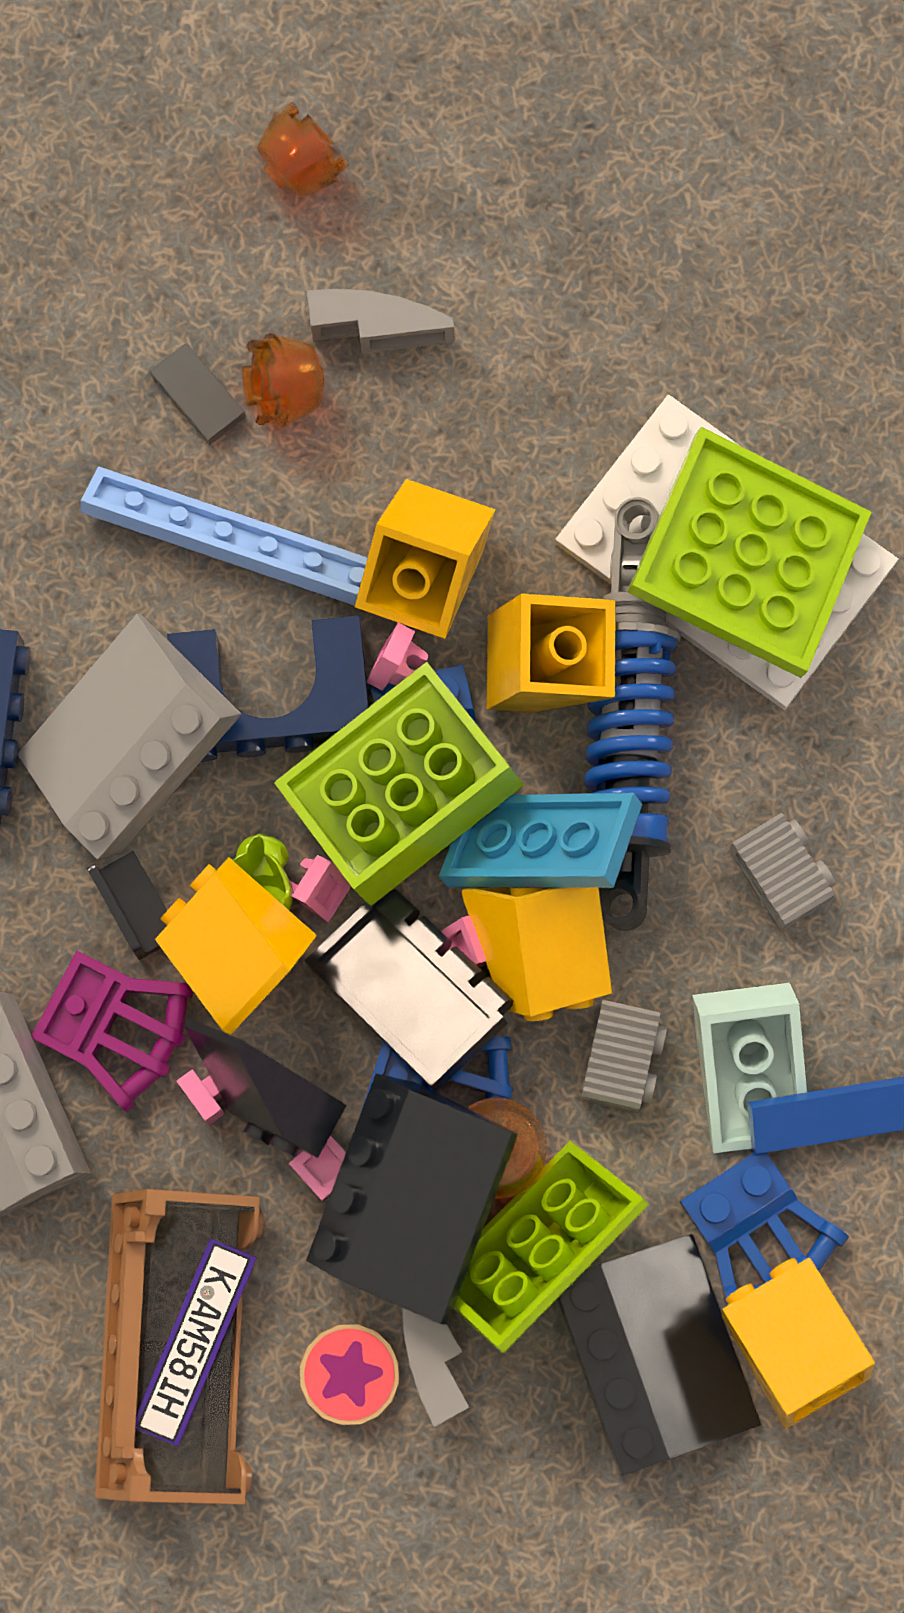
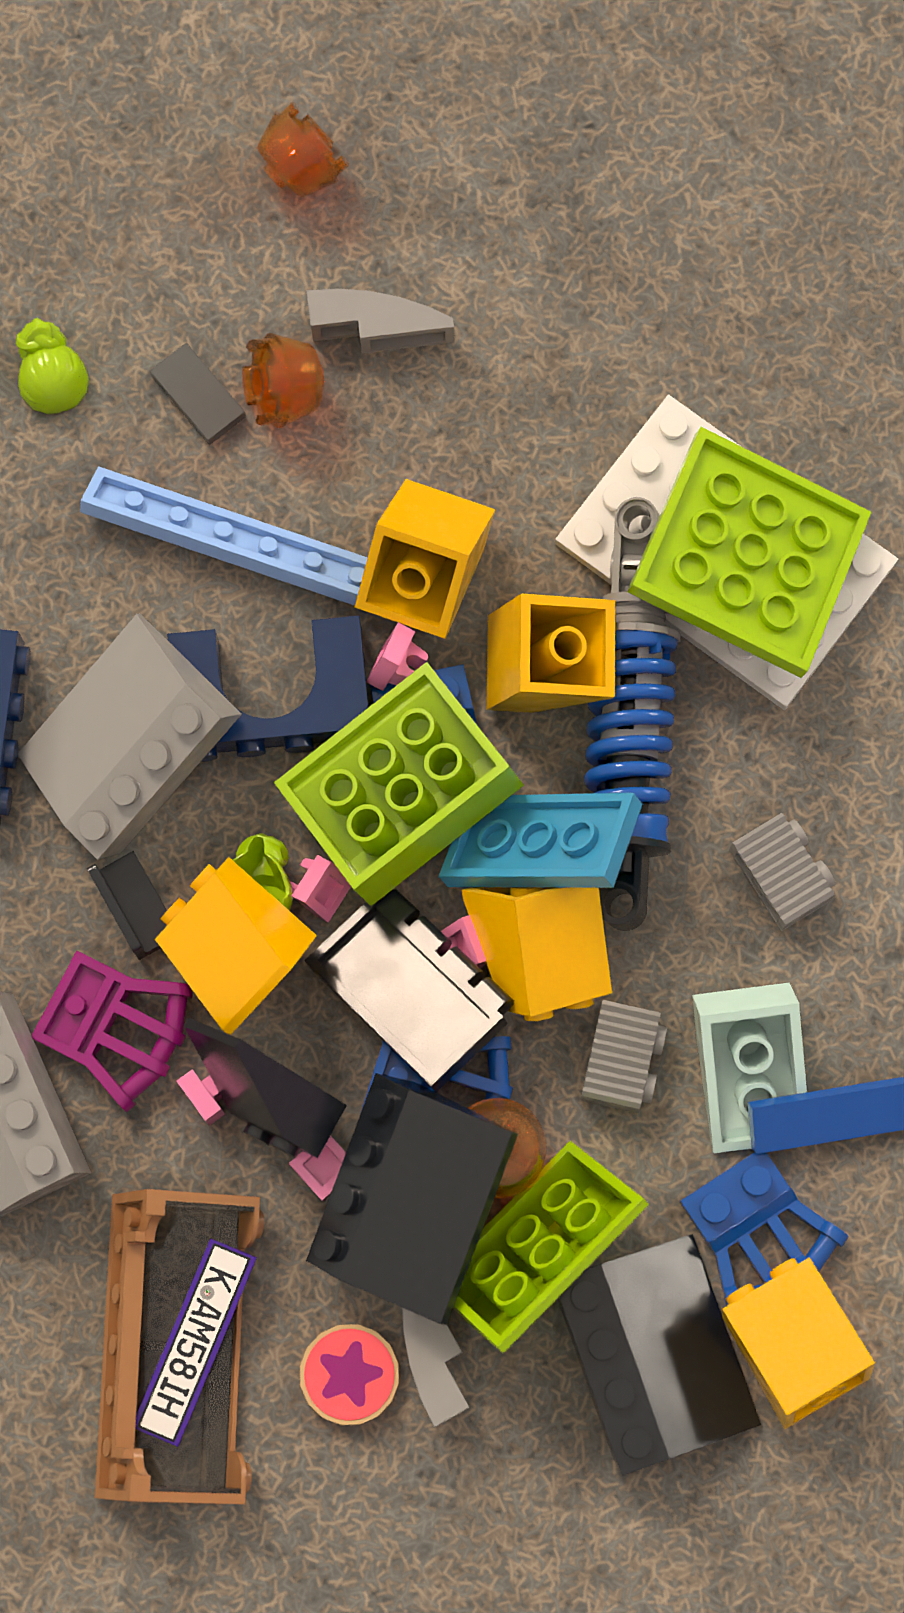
(50, 371): none -> lime hair

